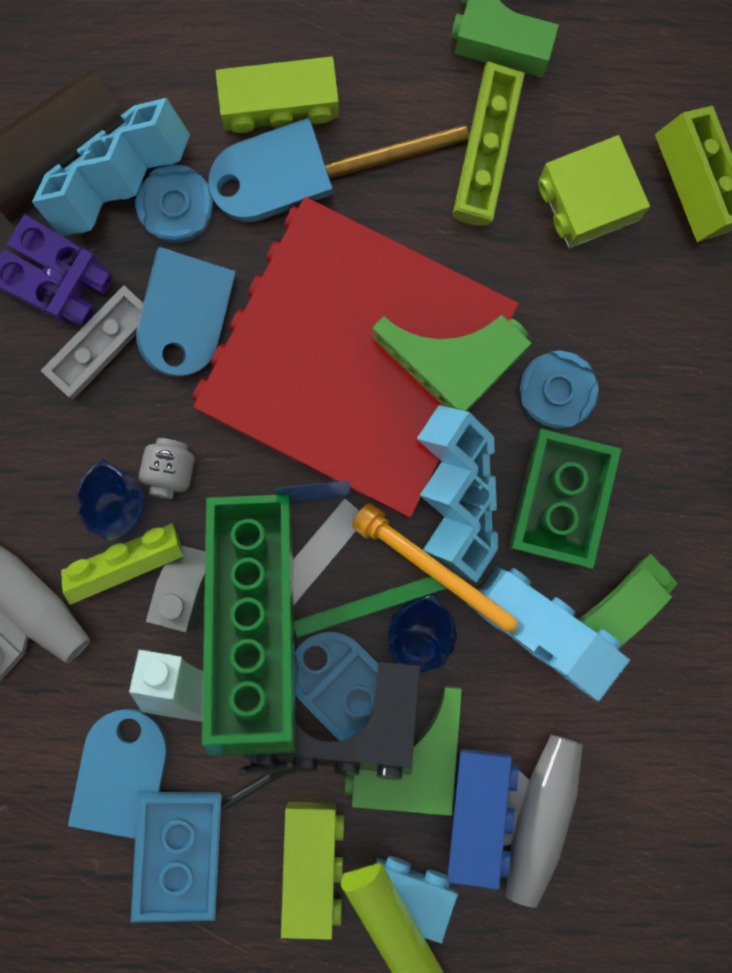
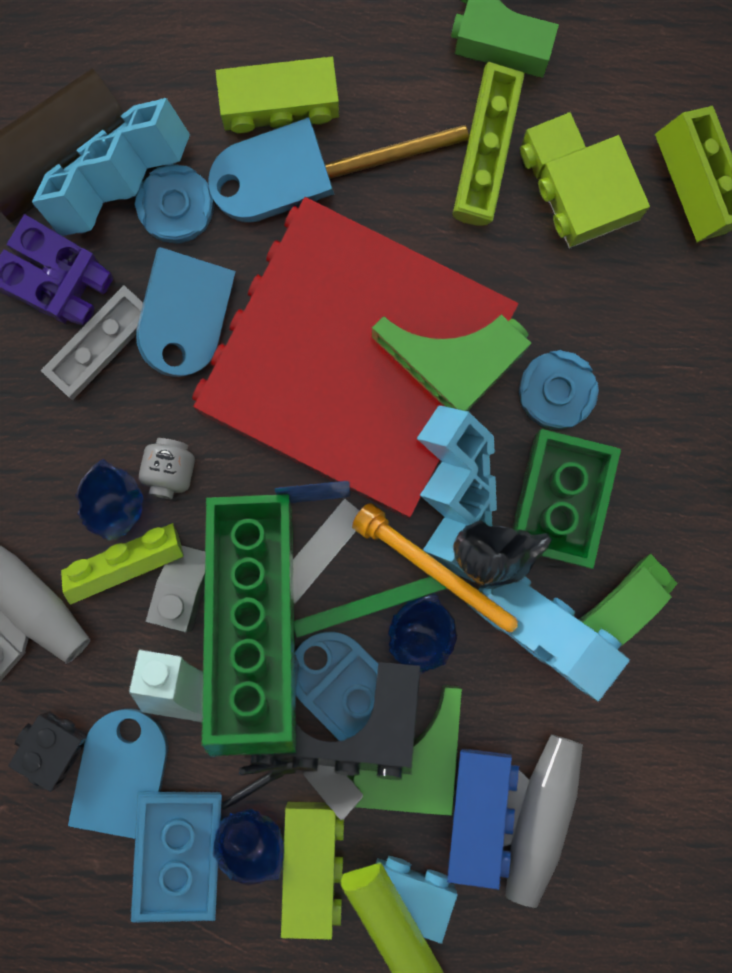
(47, 750): none -> black head
(249, 847): none -> clear blue hair
(335, 789): none -> light grey sticker
(497, 554): none -> black hair
(550, 142): none -> lime brick

